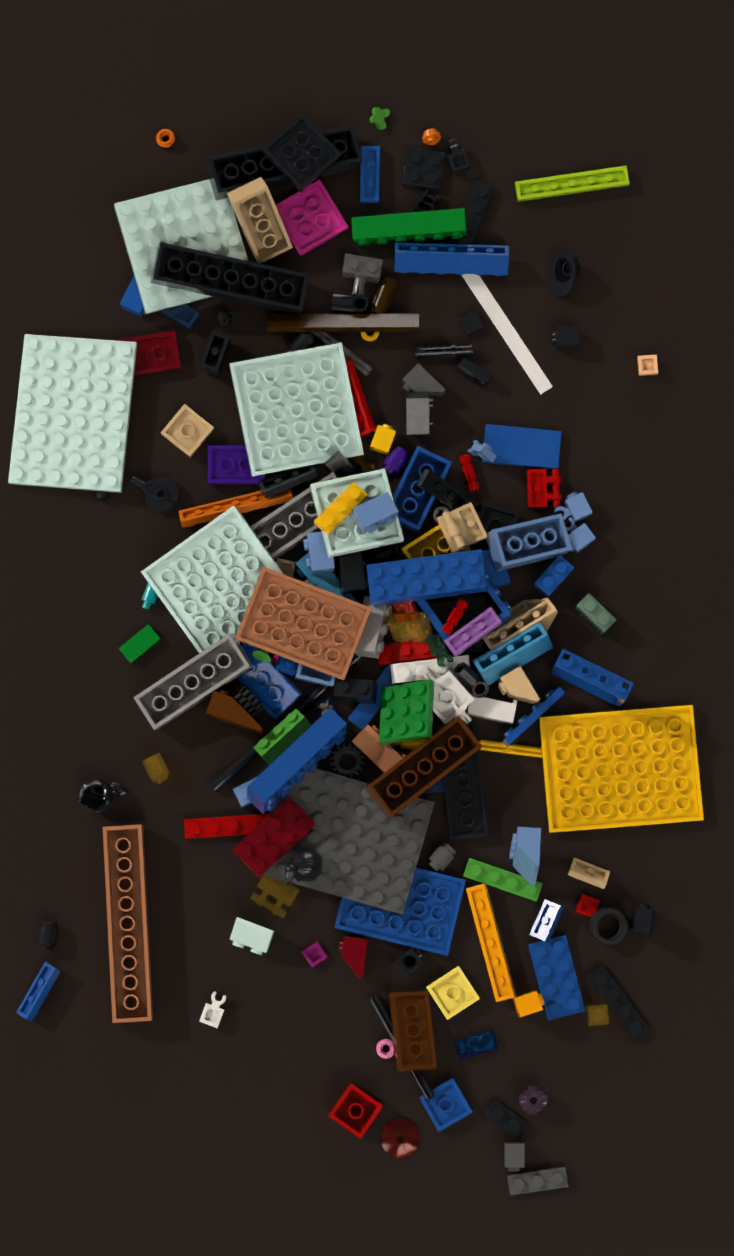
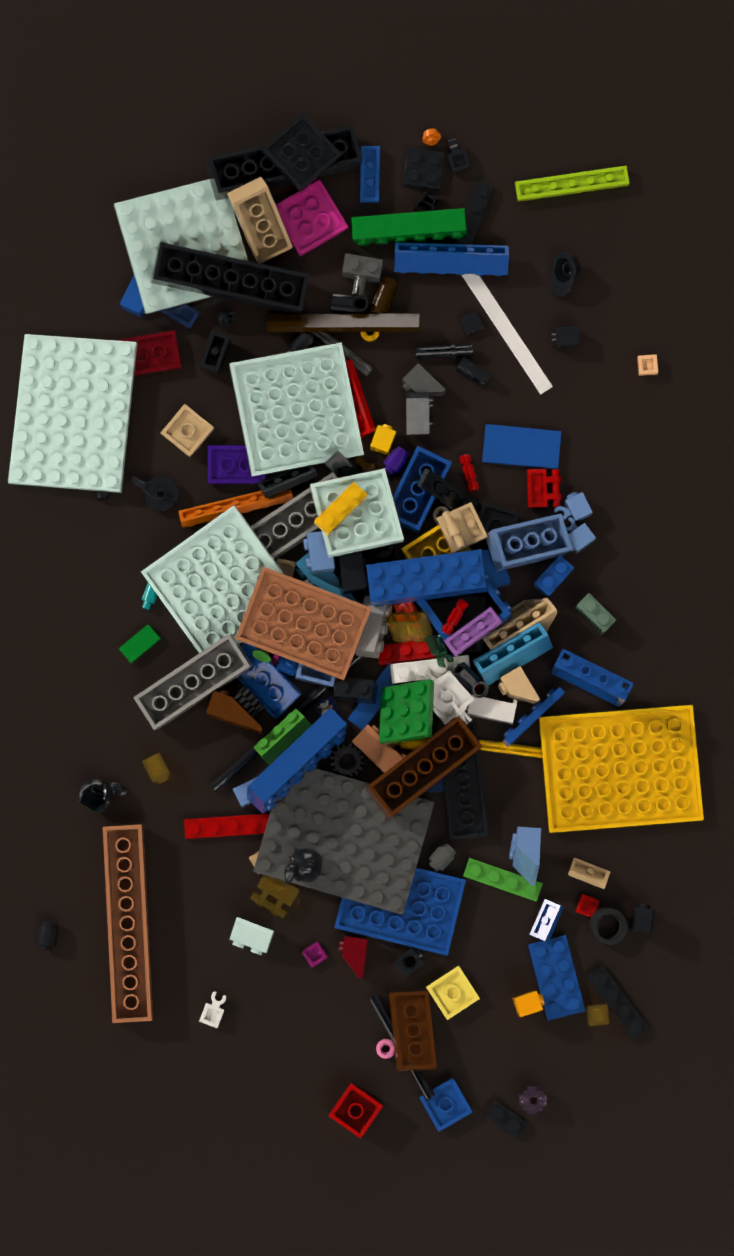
(38, 991): blue plate -> none
(162, 133): orange plate -> none
(274, 837): dark red plate -> none
(375, 513): medium blue brick -> none
(379, 116): bright green piece -> none
(389, 1138): clear red dish -> none
(476, 1044): clear blue tile -> none
(482, 451): medium blue plate -> none
(491, 942): light orange plate -> none
(514, 1155): dark grey brick -> none
(537, 1180): dark grey plate -> none

